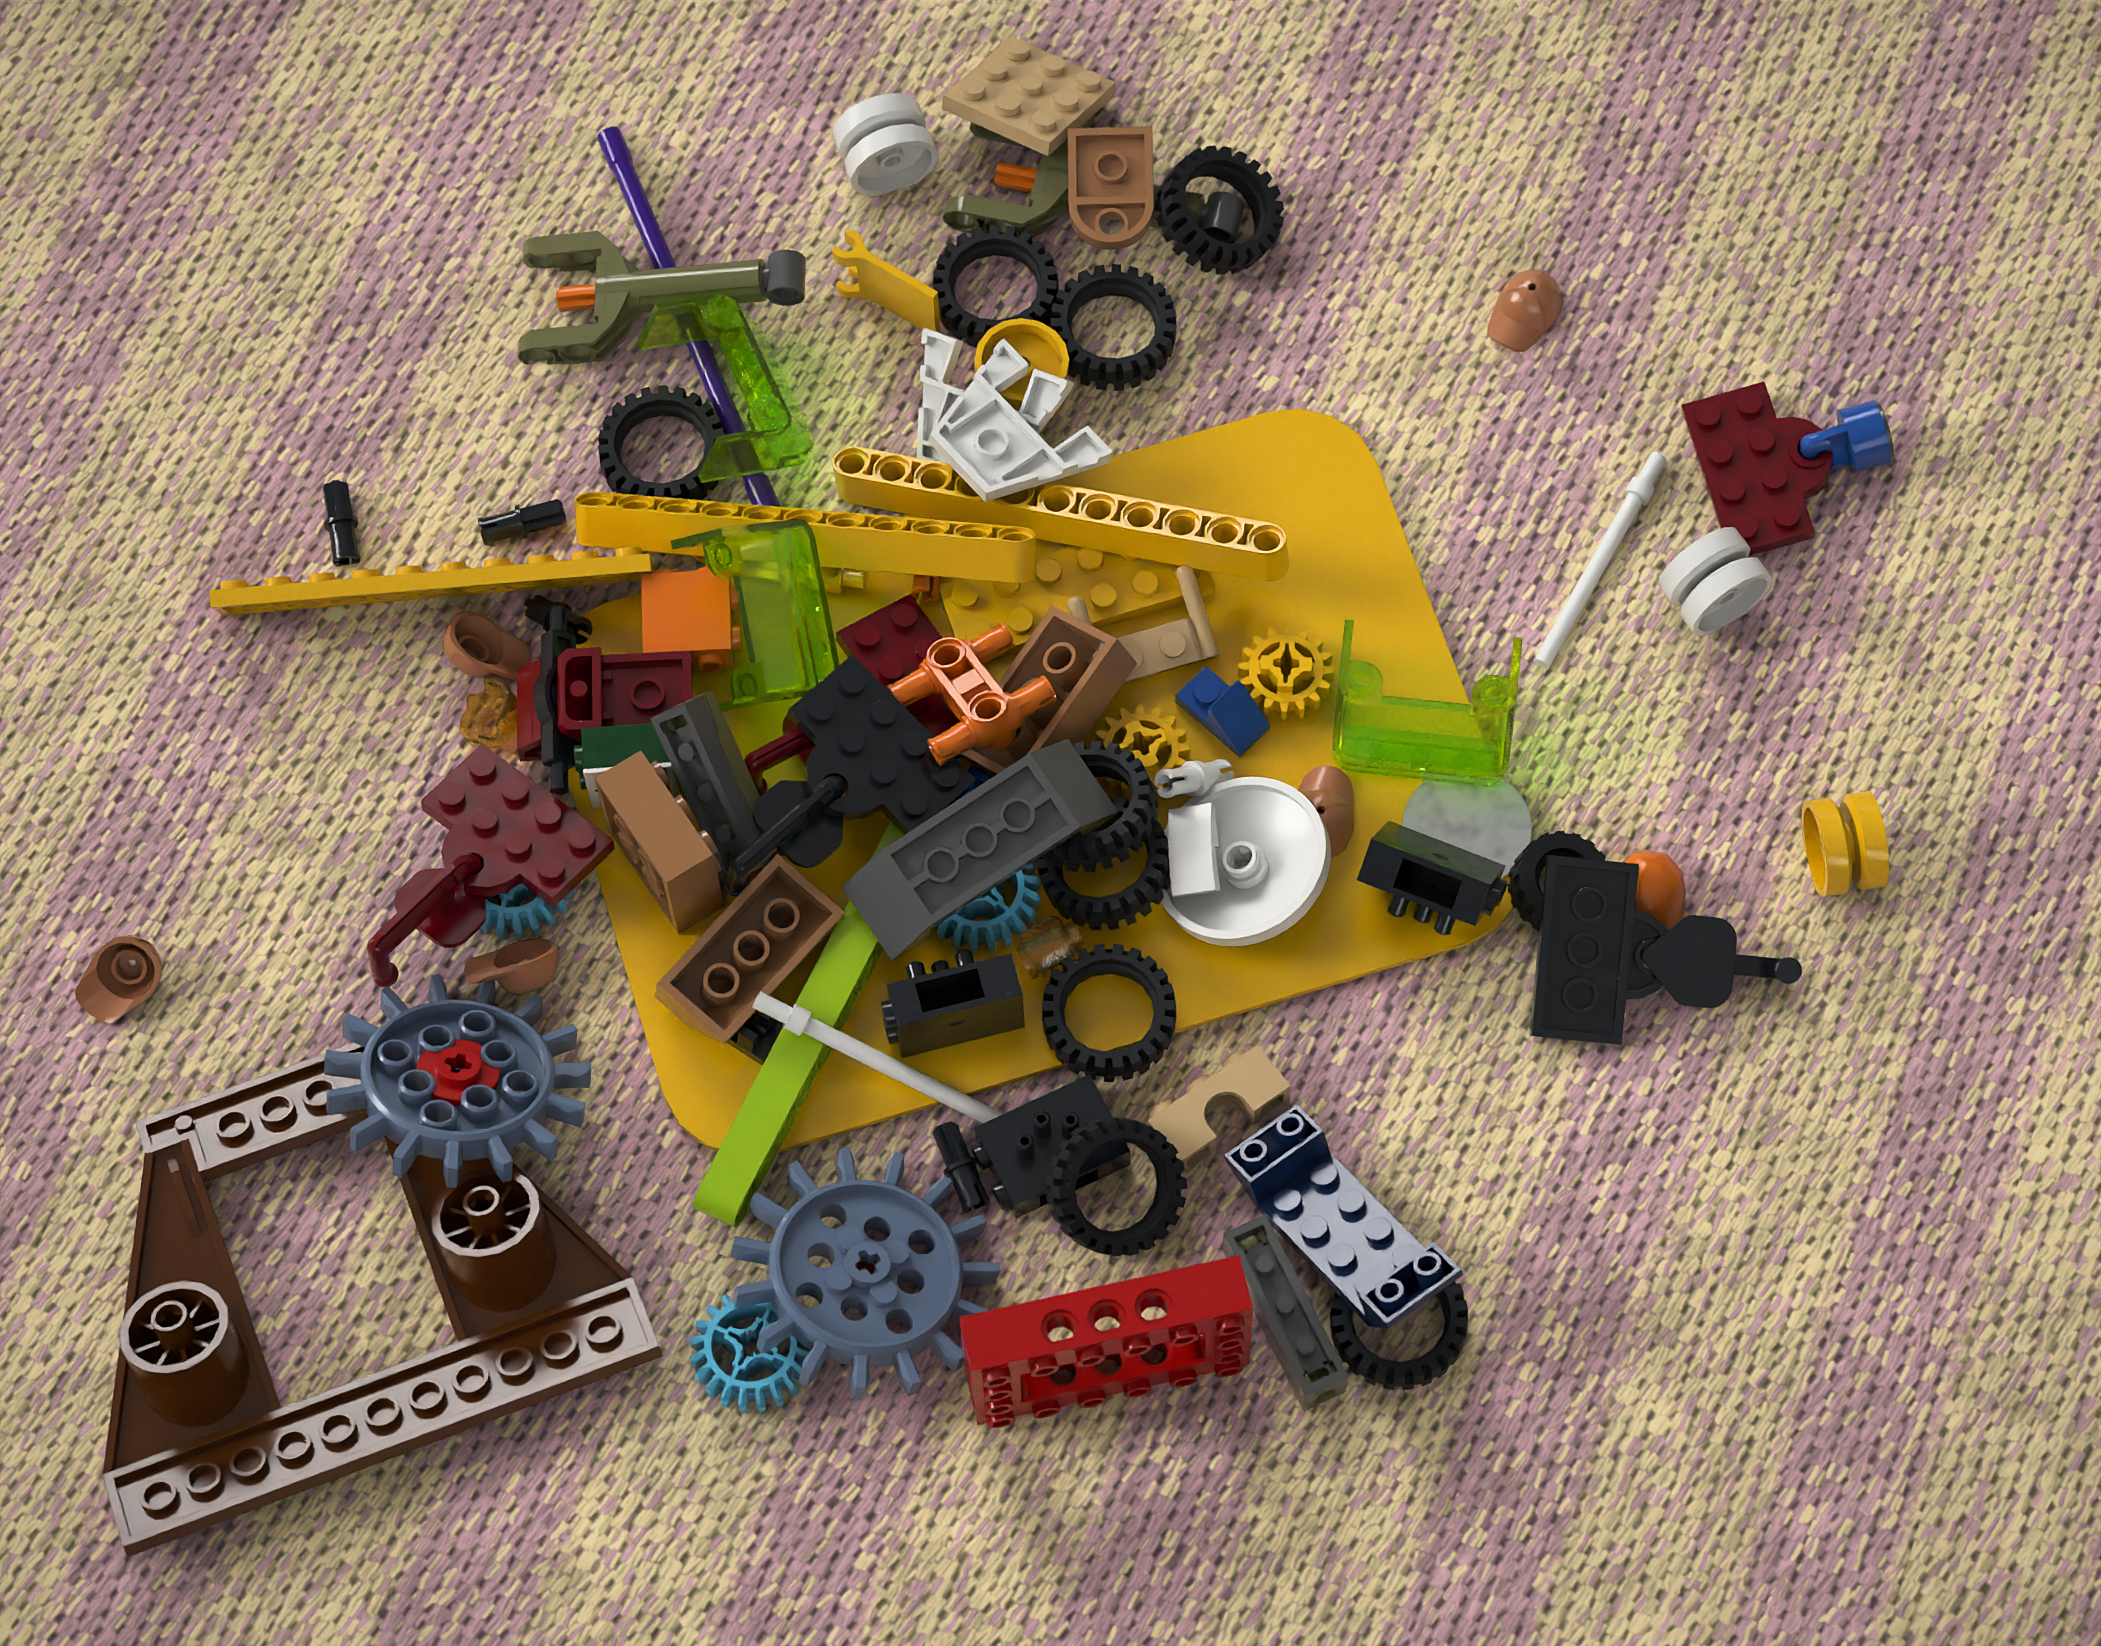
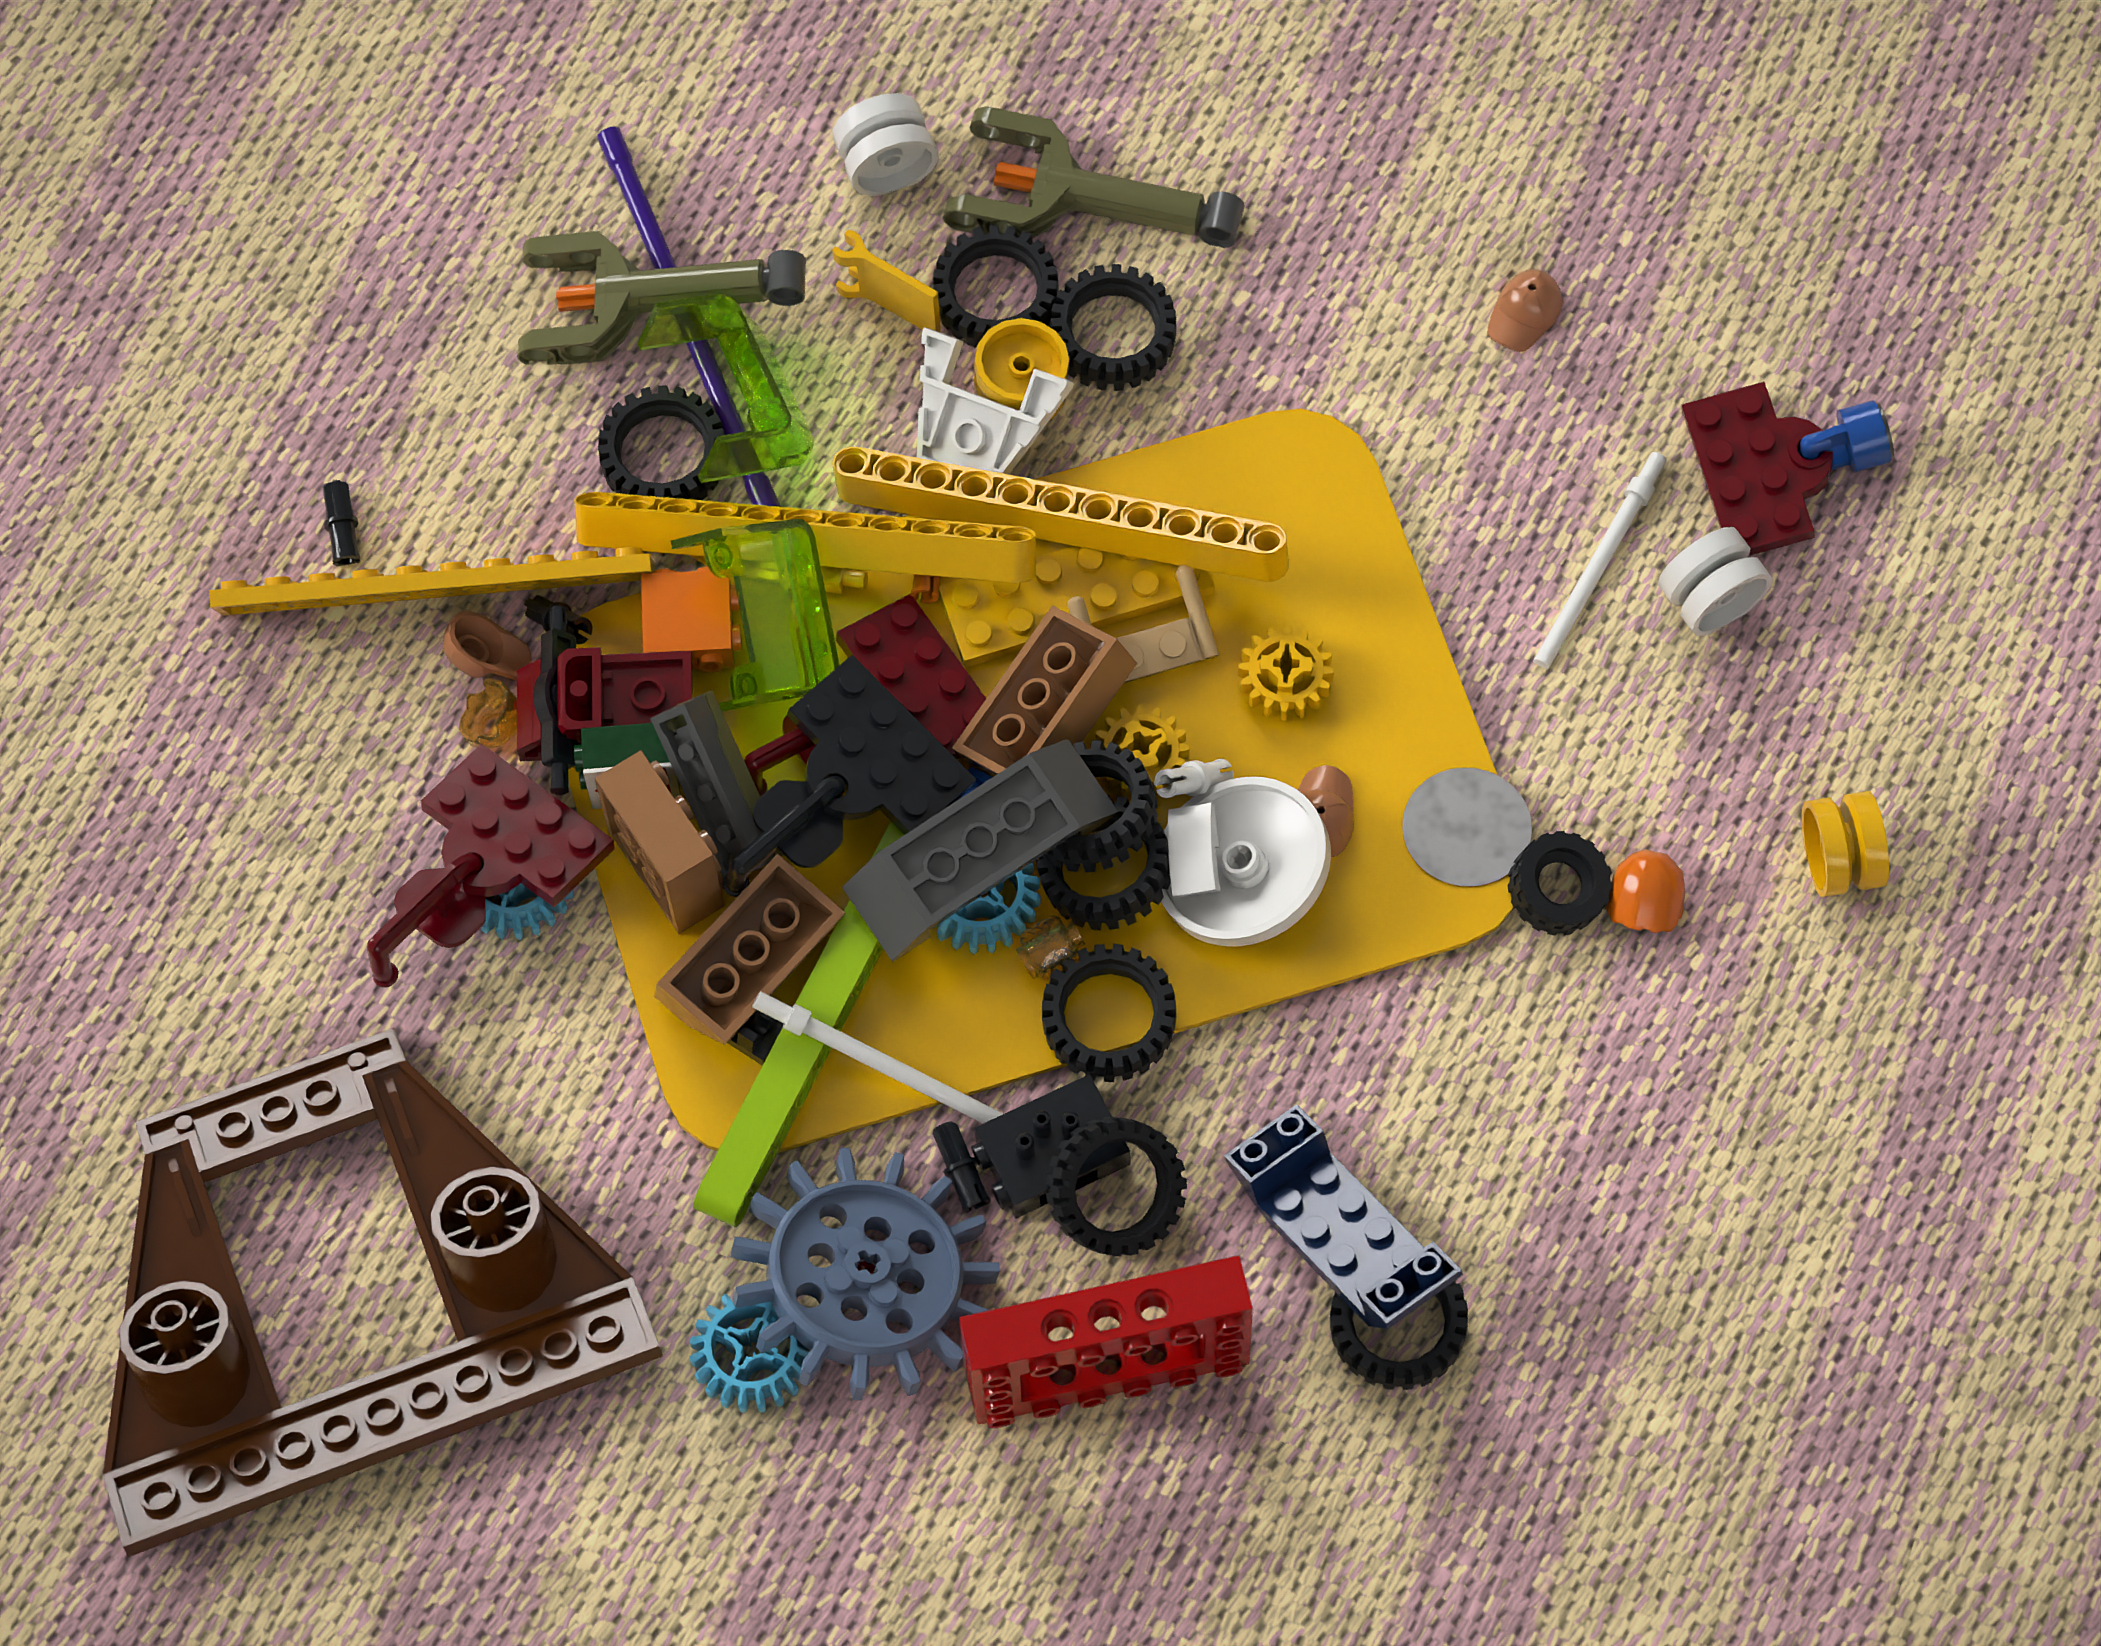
(104, 986): nougat cap -> none
(456, 1079): sand blue gear -> none
(510, 974): nougat cap -> none
(522, 521): black axle -> none
(953, 1003): black piece -> none
(984, 711): orange piece -> none
(996, 446): white wing -> none
(1028, 95): tan plate -> none
(1110, 180): medium nougat plate -> none
(1223, 710): blue slope -> none
(1242, 178): black tyre -> none
(1245, 1082): tan arch -> none
(1286, 1314): dark grey piece -> none
(1420, 735): clear neon green windscreen -> none
(1432, 876): black piece -> none
(1594, 953): black plate -> none

